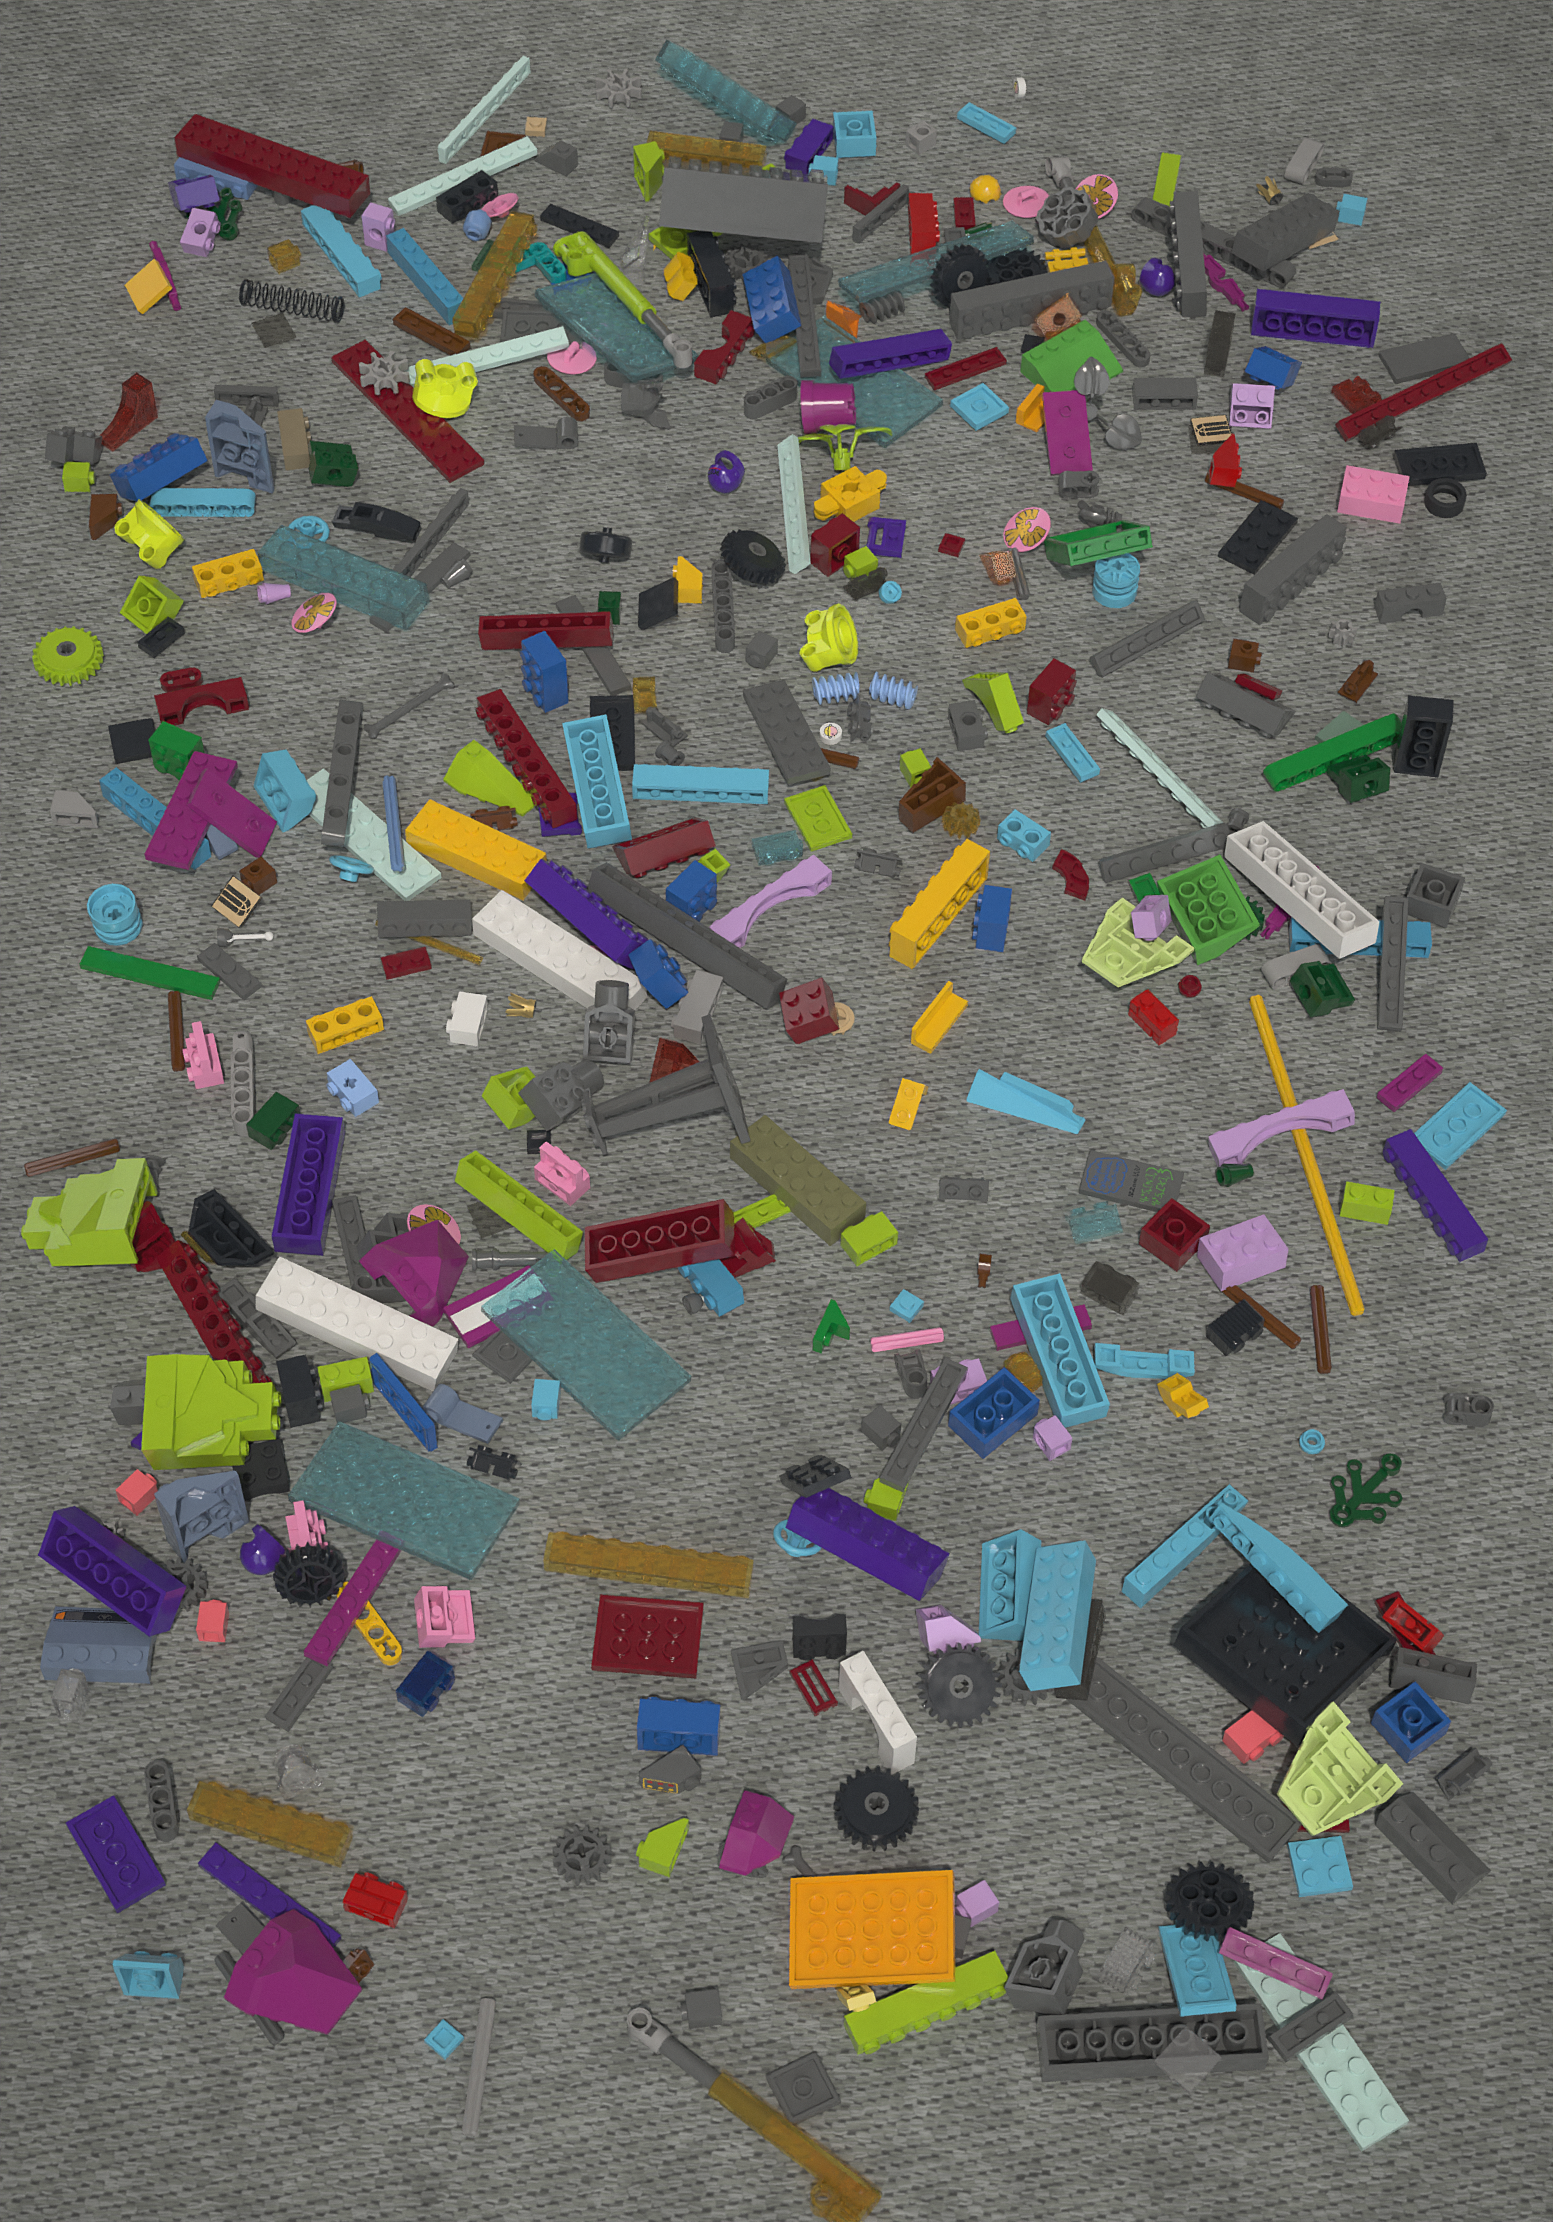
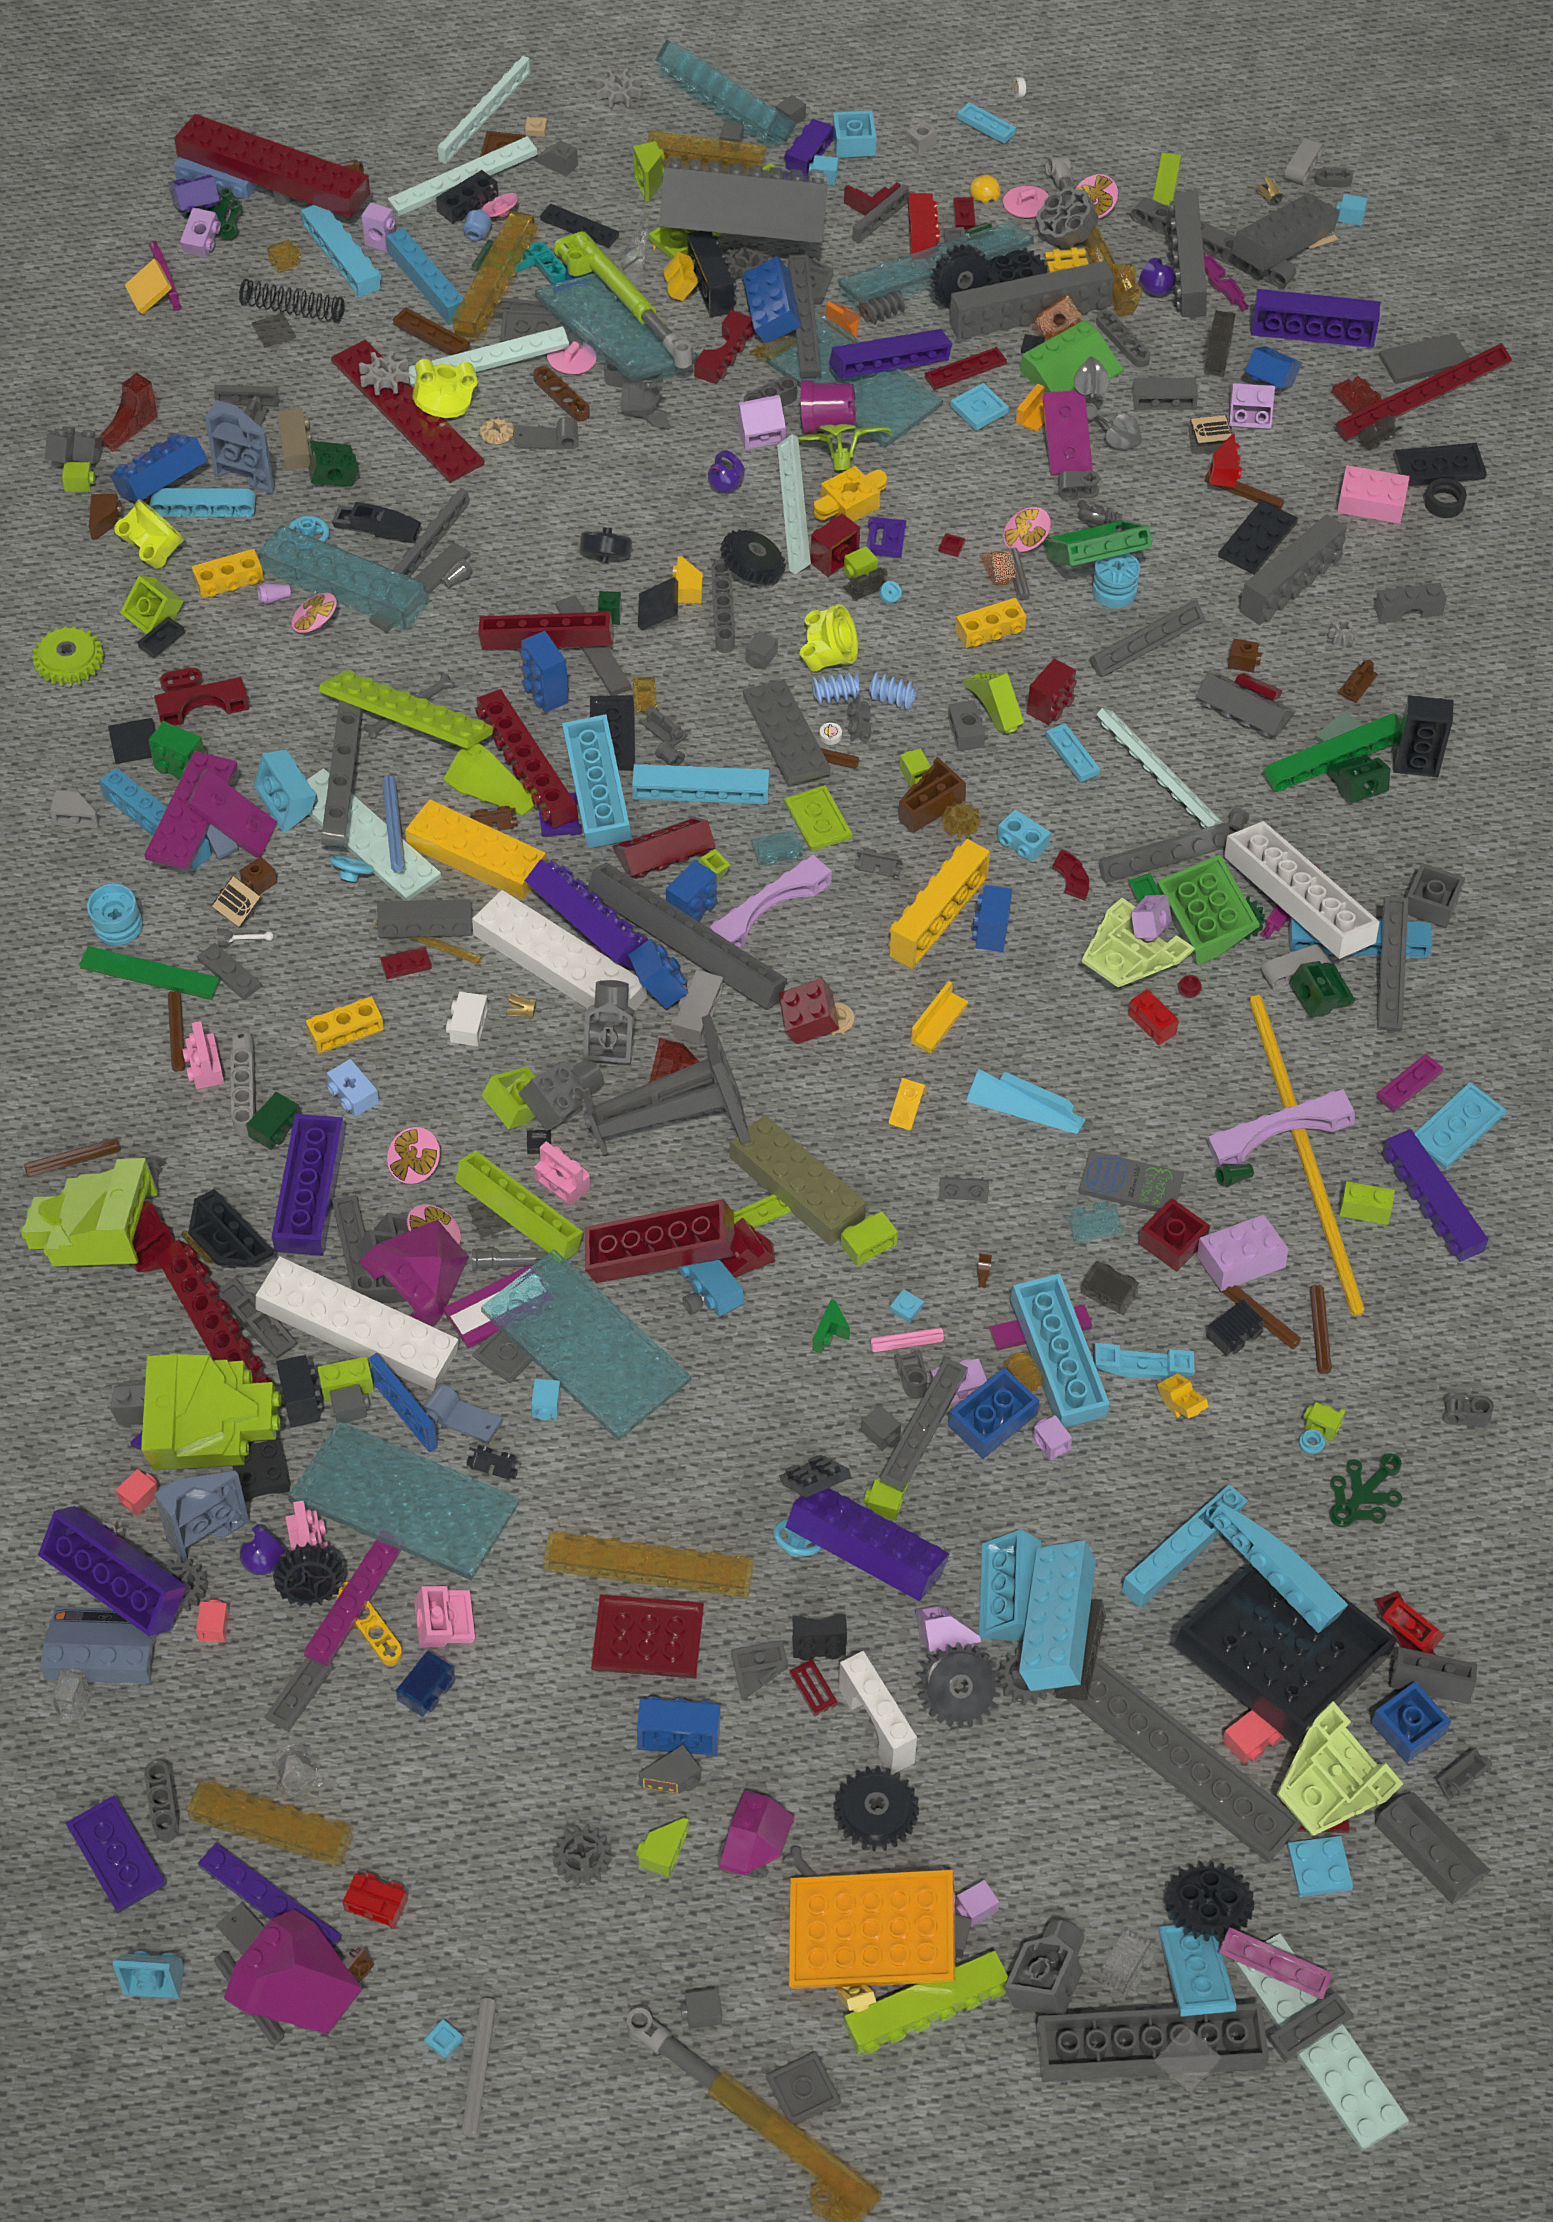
(406, 709): none -> lime plate
(413, 1155): none -> shield
(493, 436): none -> tan gear
(761, 422): none -> lavender slope
(1324, 1419): none -> lime brick

